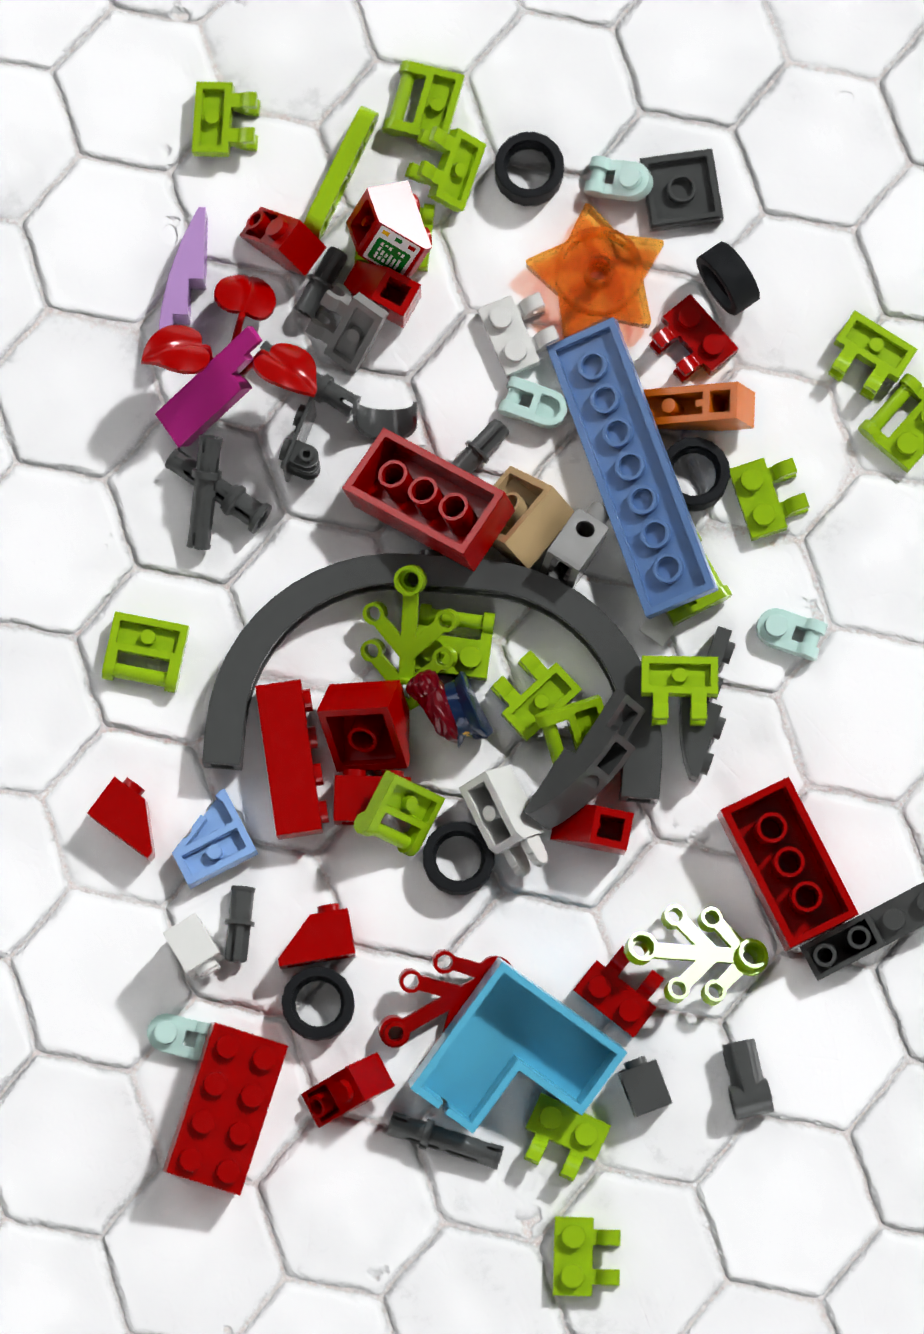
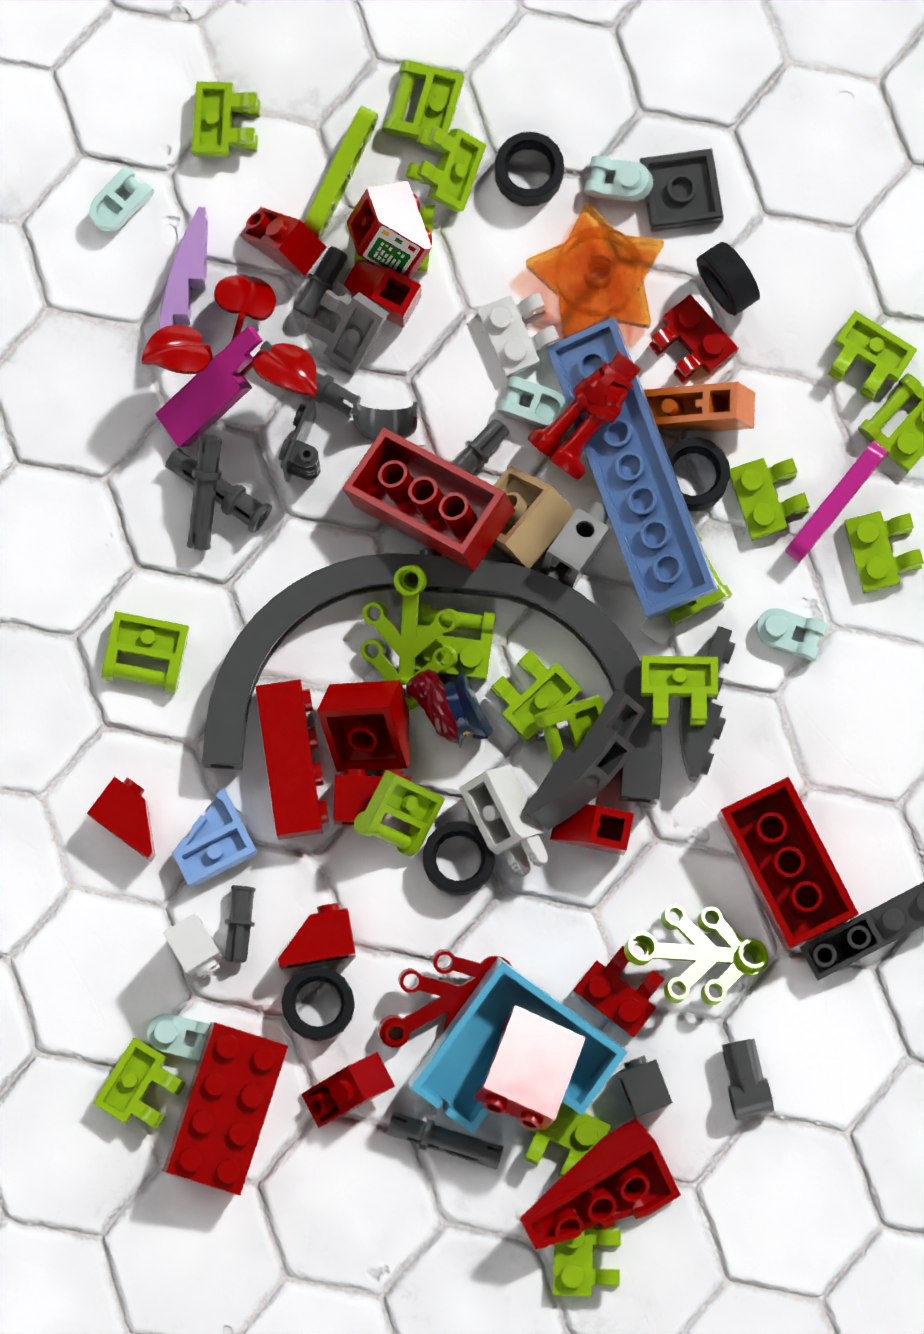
(111, 211): none -> light aqua plate
(131, 1081): none -> lime plate
(530, 1069): none -> panel
(602, 399): none -> red piece
(610, 1182): none -> red wedge
(836, 501): none -> dark pink beam
(873, 553): none -> lime plate

